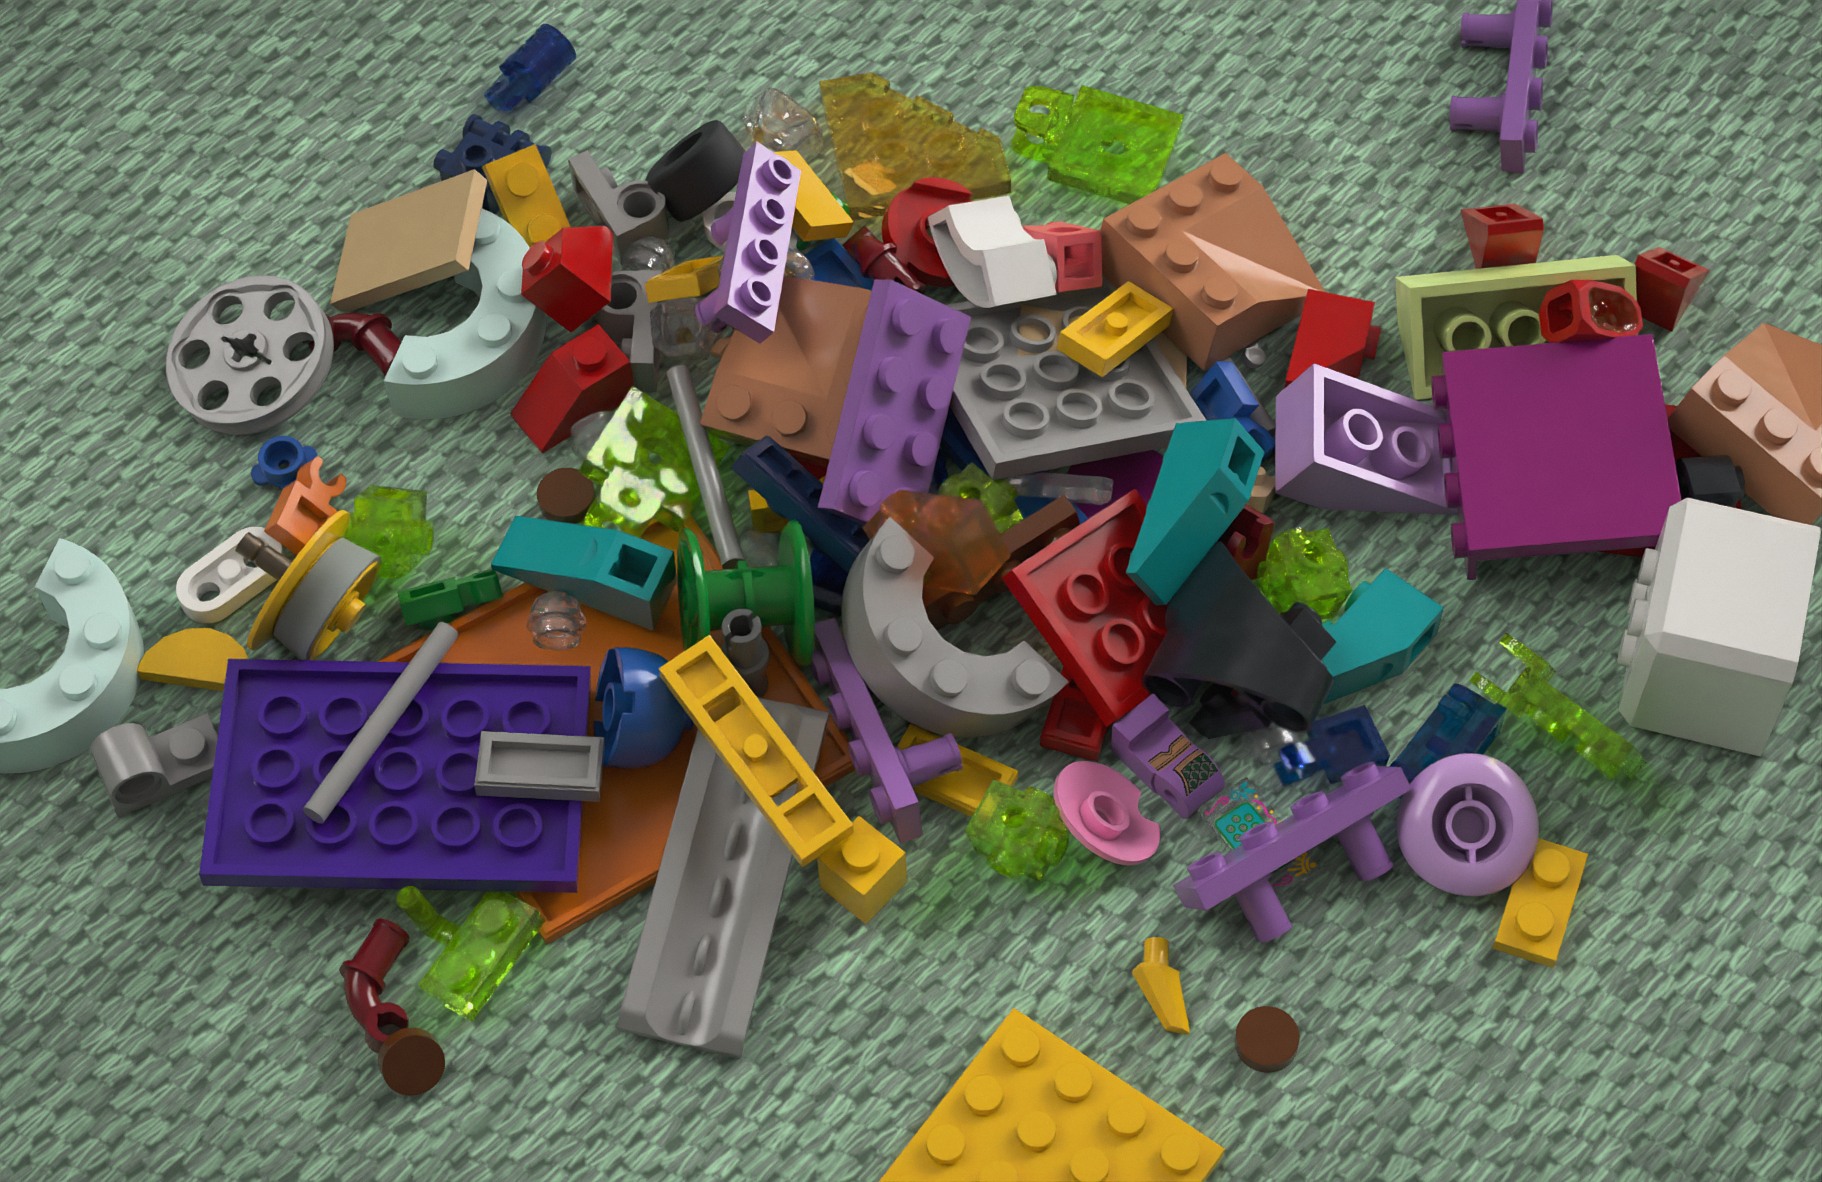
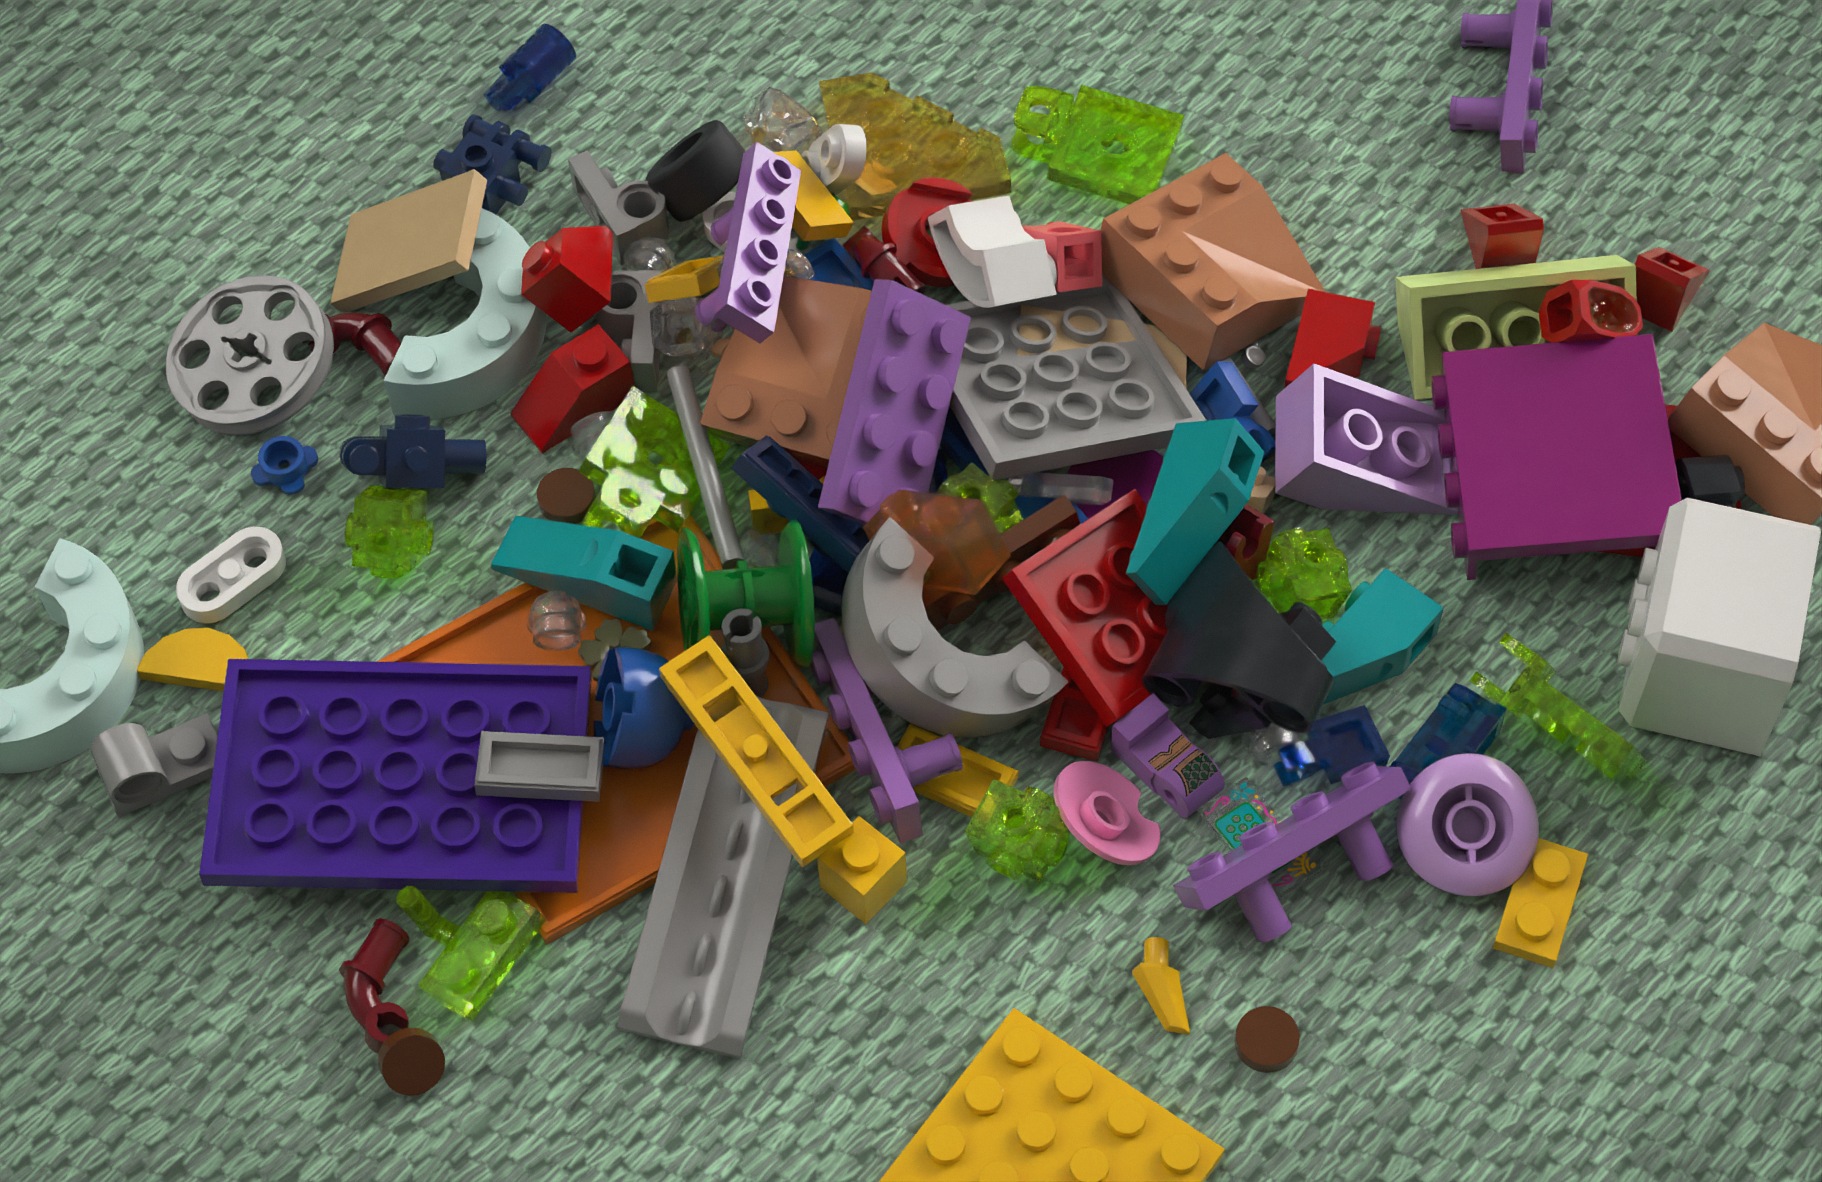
(303, 507): orange plate -> none
(315, 592): piece -> none
(380, 723): light grey bar -> none
(412, 454): none -> dark blue piece
(441, 599): green plate -> none
(526, 195): yellow plate -> none
(608, 637): none -> olive plant
(838, 156): none -> white plate
(1115, 329): yellow plate -> none

